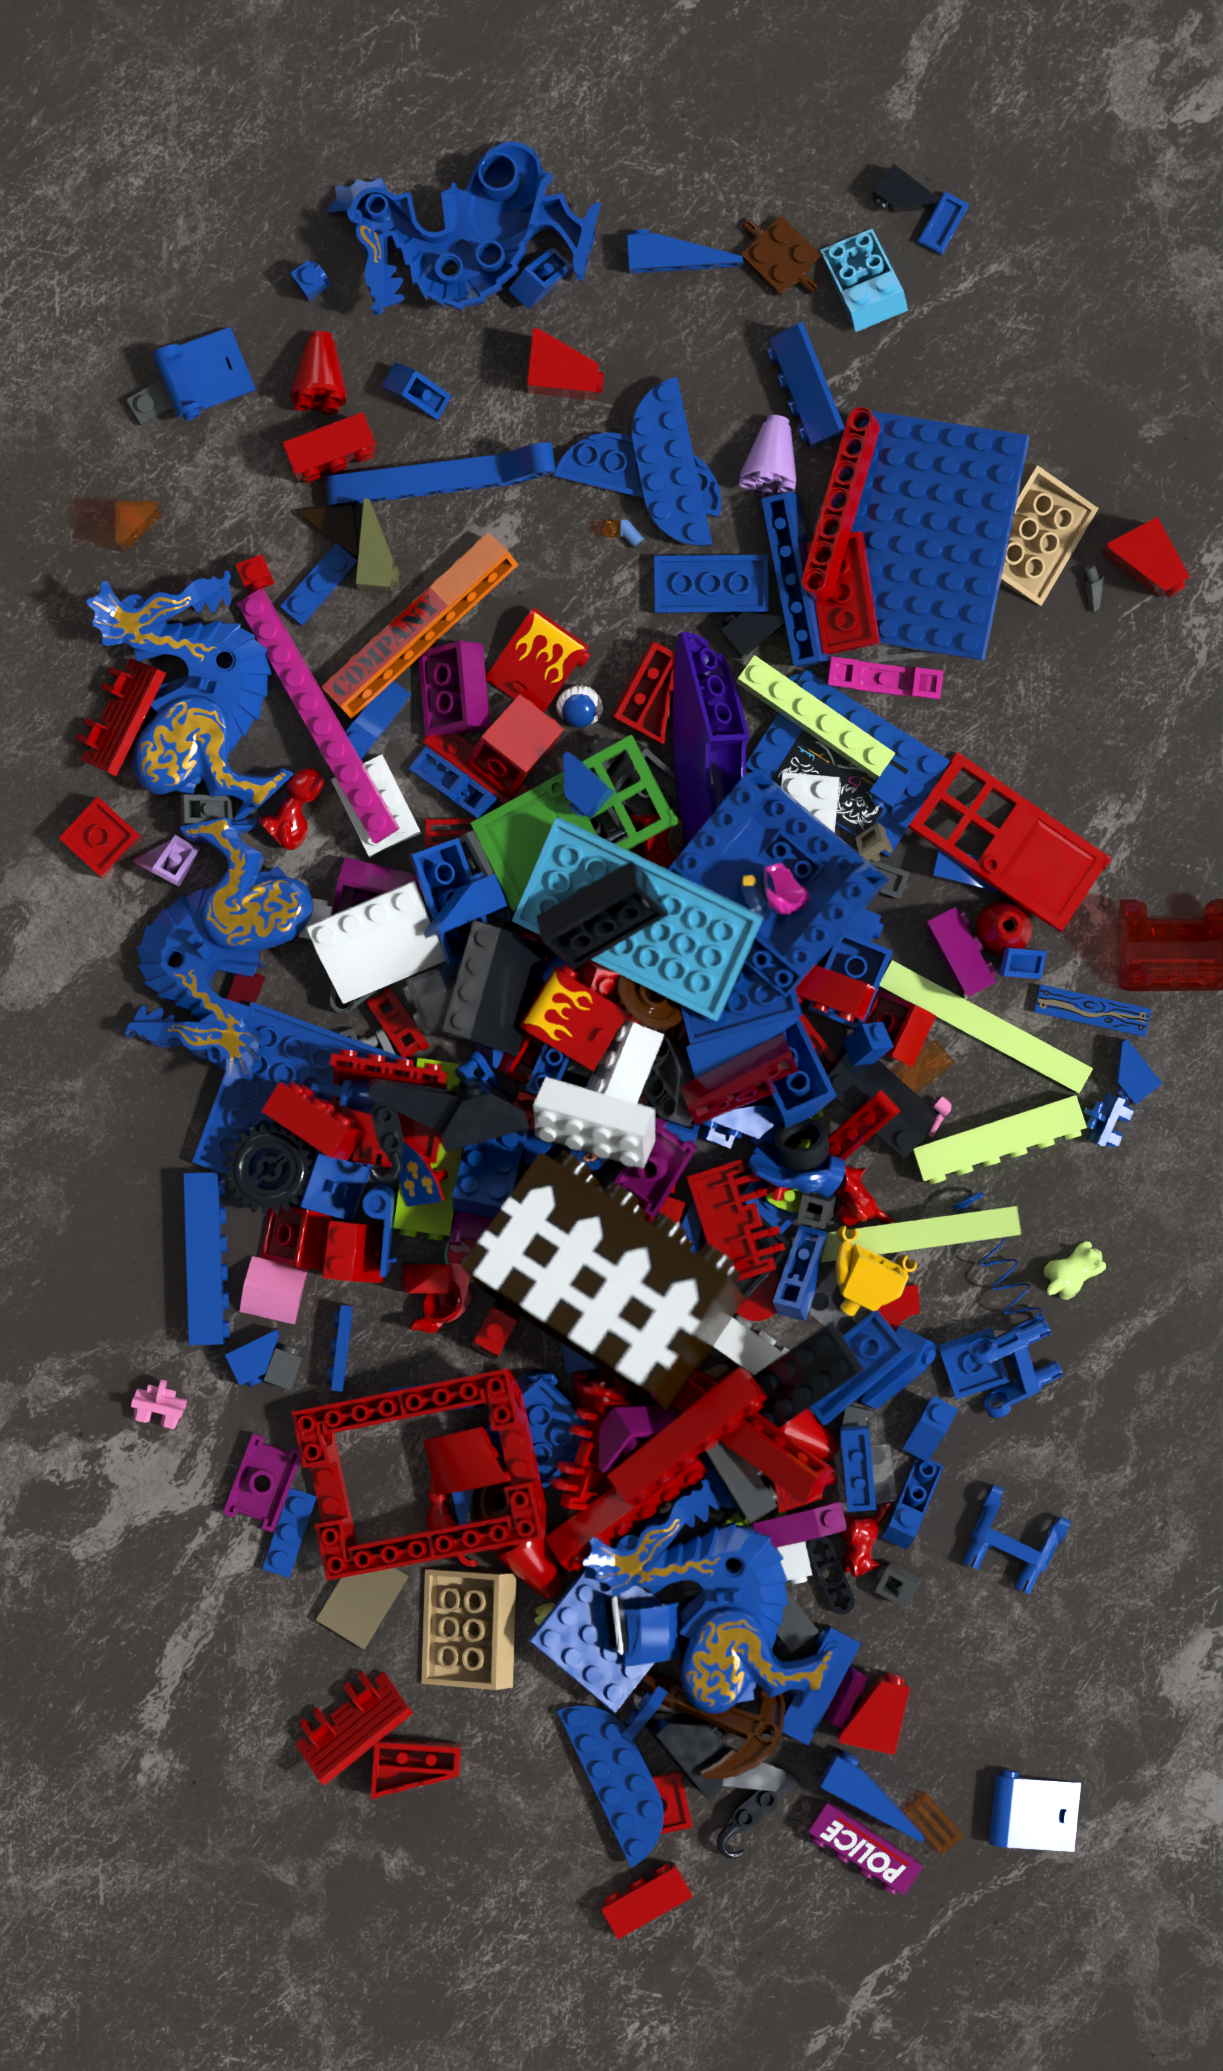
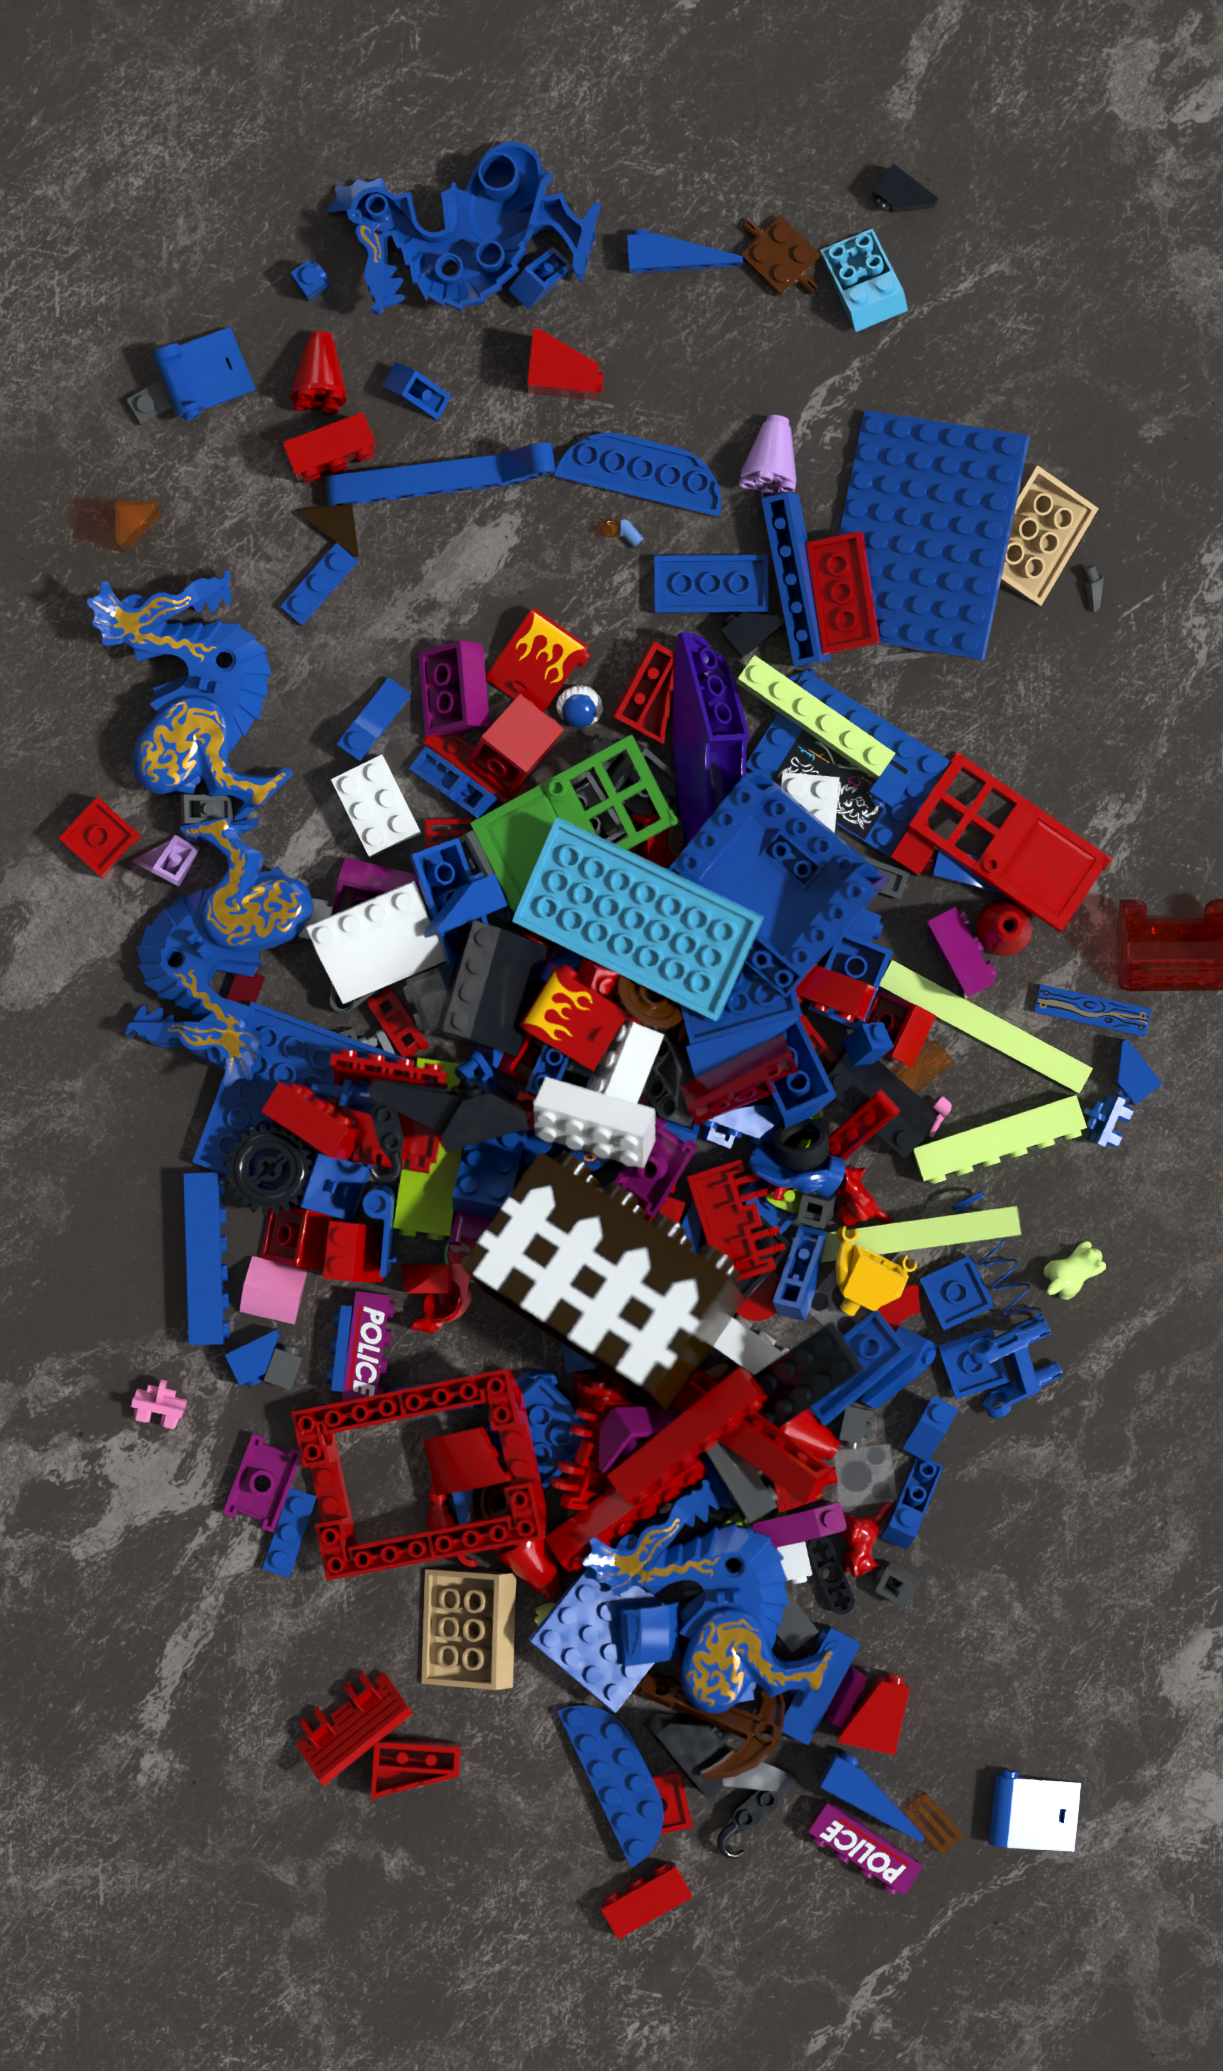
(121, 716): red hinge -> none
(255, 574): red brick -> none
(288, 823): red animal -> none
(318, 716): dark pink plate -> none
(361, 1604): dark tan tile -> none
(367, 1344): none -> magenta brick
(375, 563): olive slope -> none
(418, 1180): blue shield -> none
(420, 625): orange brick -> none
(495, 1330): red torso -> none
(583, 787): blue slope -> none
(601, 915): black slope -> none
(615, 1624): black tile -> none
(648, 1706): blue plate -> none
(668, 466): blue plate -> none
(772, 890): piece -> none
(806, 386): blue slope -> none
(837, 491): red beam -> none
(858, 1468): blue plate -> none
(873, 842): dark tan tile -> none
(885, 678): dark pink slope -> none
(914, 853): none -> red slope
(943, 223): blue tile -> none
(957, 1292): none -> blue plate
(986, 1537): blue connector -> none
(1022, 963): blue slope -> none
(1149, 558): red slope -> none

